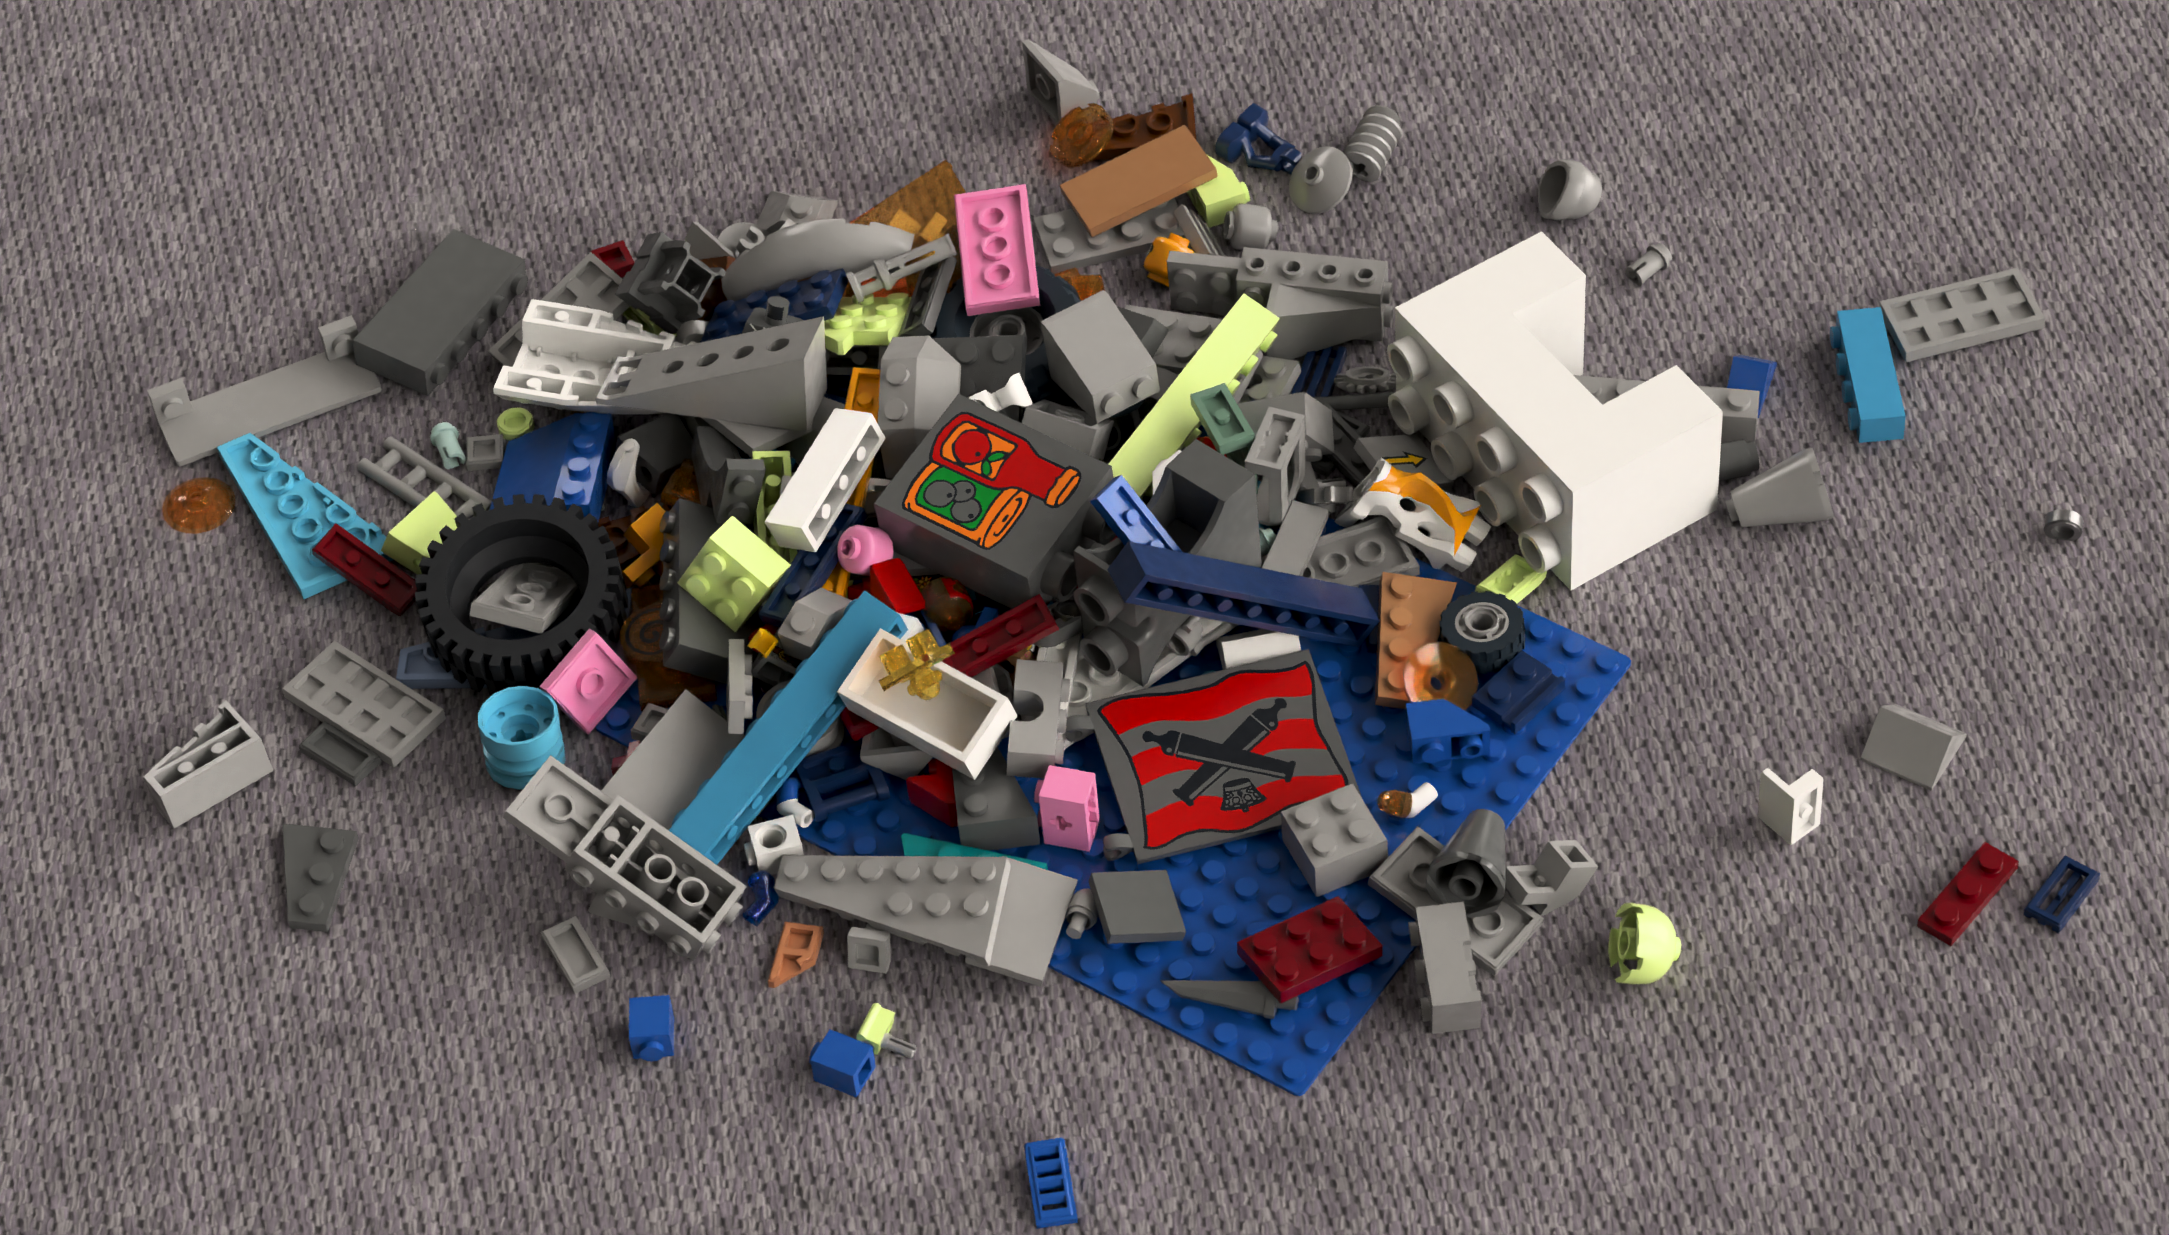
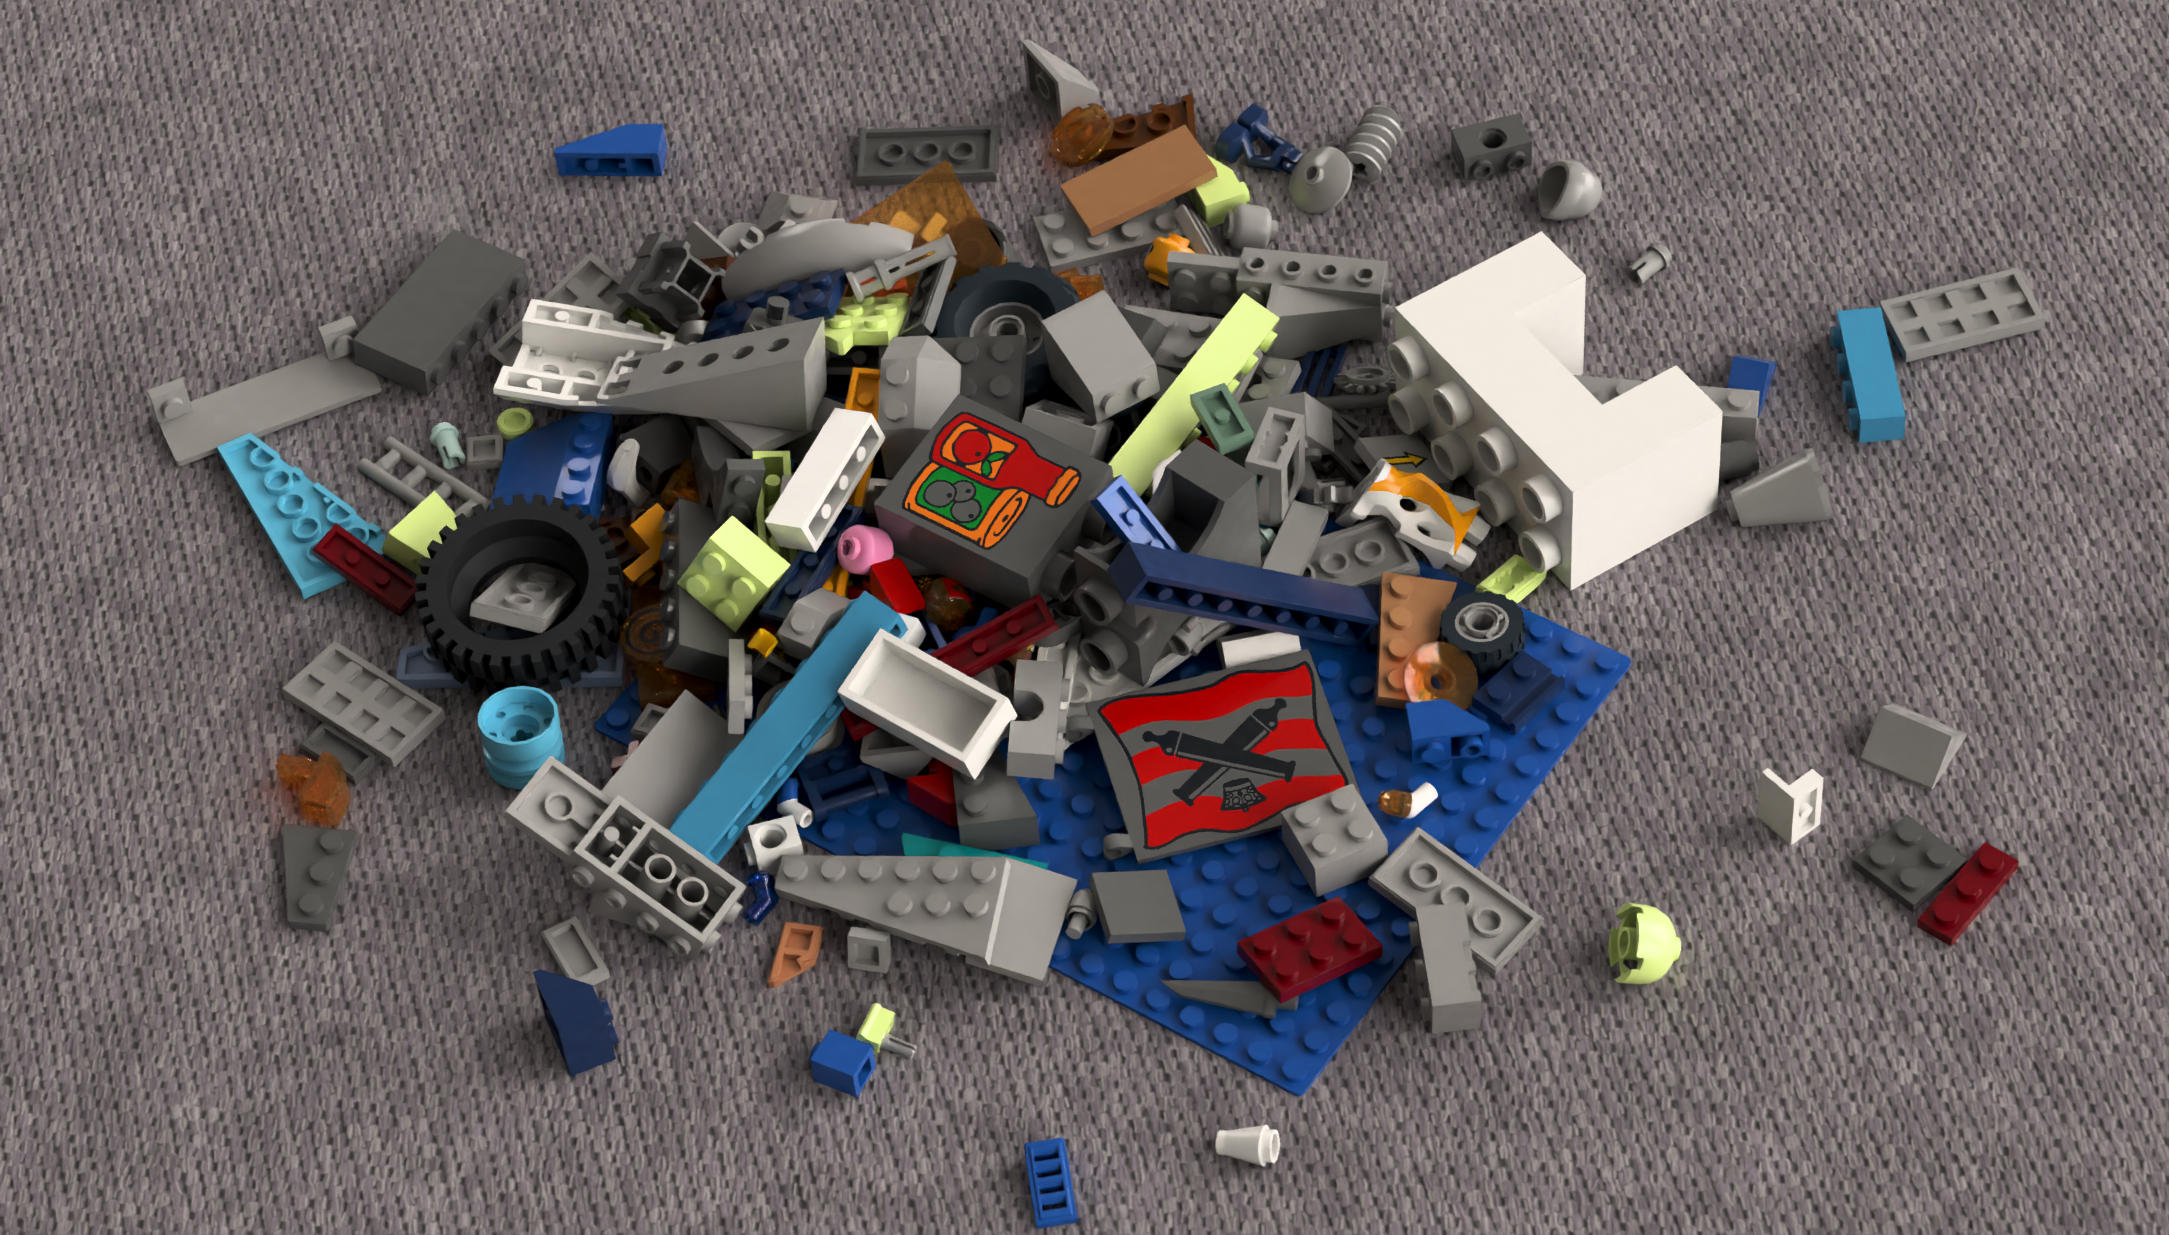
(208, 768): light grey wedge -> none
(210, 509): clear orange dish -> none
(322, 787): none -> clear orange brick
(577, 1021): none -> dark blue slope
(588, 681): bright pink tile -> none
(616, 152): none -> blue slope
(616, 257): dark red plate -> none
(651, 1027): blue brick -> none
(905, 154): none -> dark grey tile
(922, 679): clear yellow hips -> none
(996, 250): bright pink tile -> none
(1012, 394): white leg -> none
(1068, 808): bright pink brick -> none
(1249, 1144): none -> white cone
(1471, 865): dark grey cone -> none
(1491, 147): none -> dark grey brick
(1554, 878): light grey brick -> none
(1909, 863): none -> dark grey plate
(2047, 916): dark blue tile -> none
(2063, 525): flat silver tile -> none

